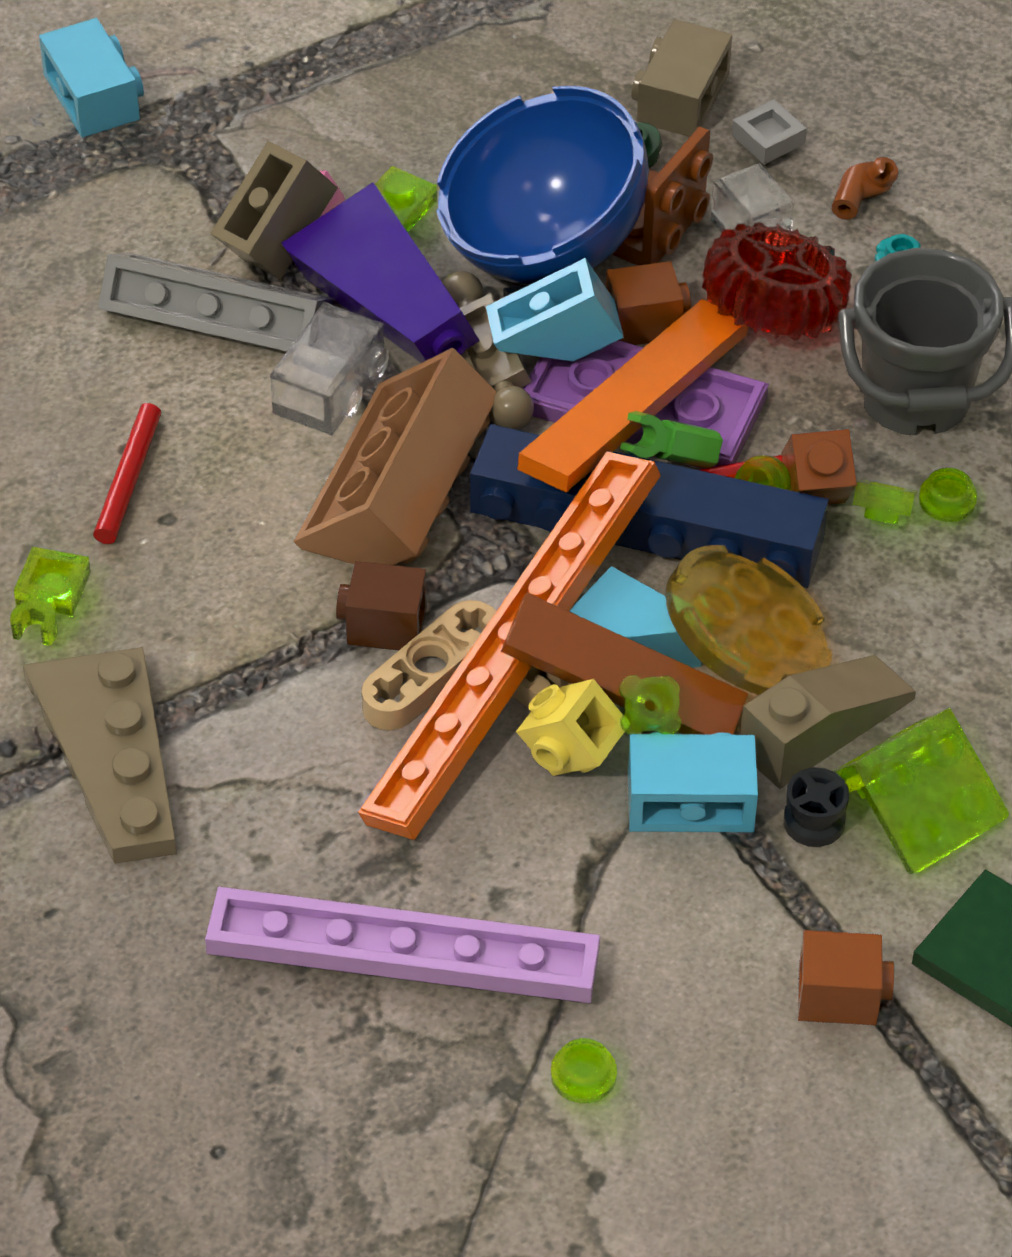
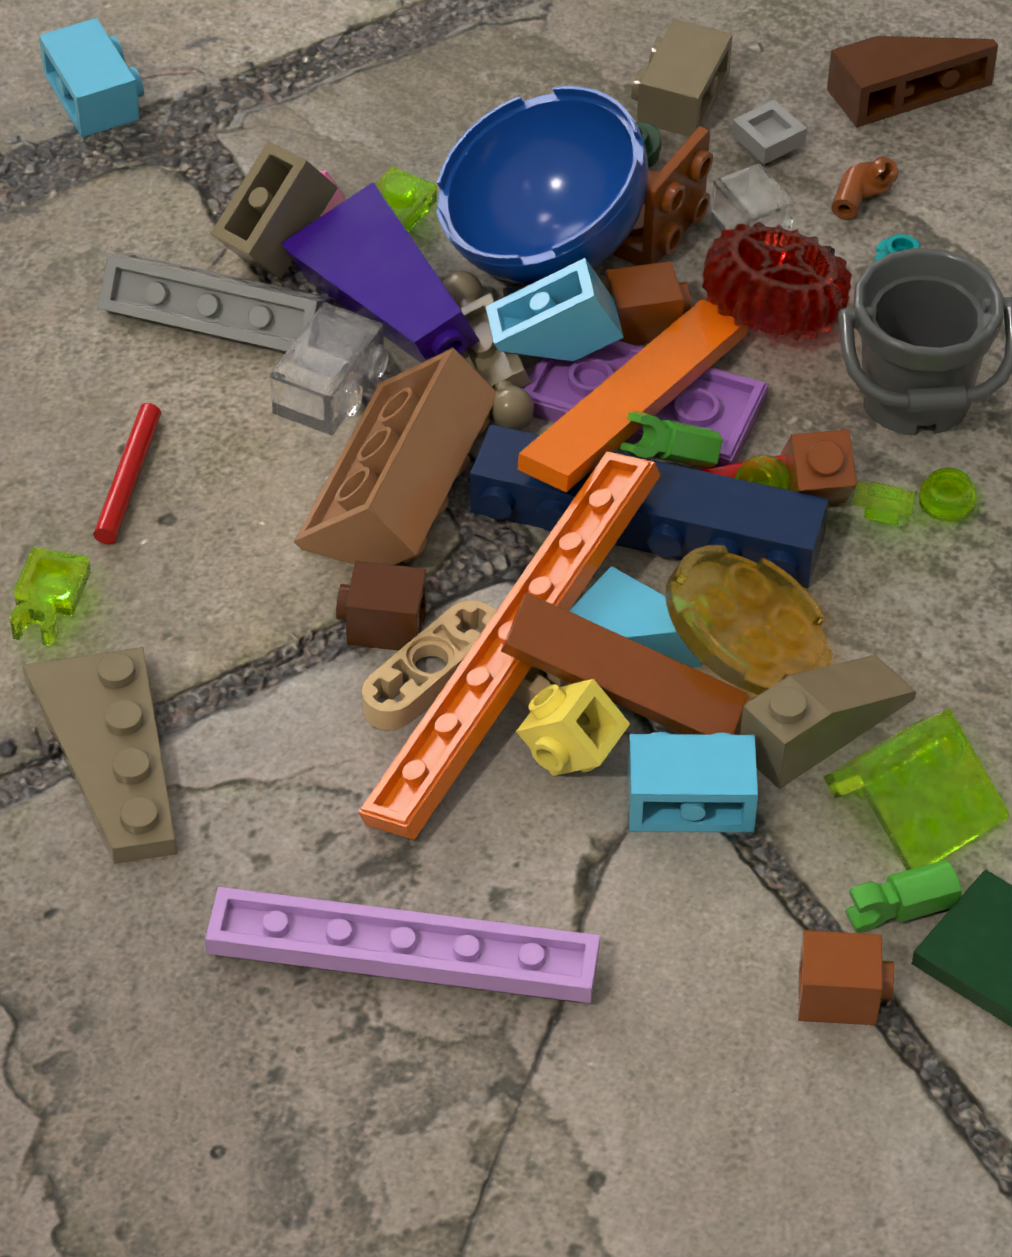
(583, 1071): clear neon green plate -> none
(662, 692): clear neon green plate -> none
(821, 793): black wheel -> none
(904, 896): none -> bright green bar
(905, 73): none -> reddish brown slope

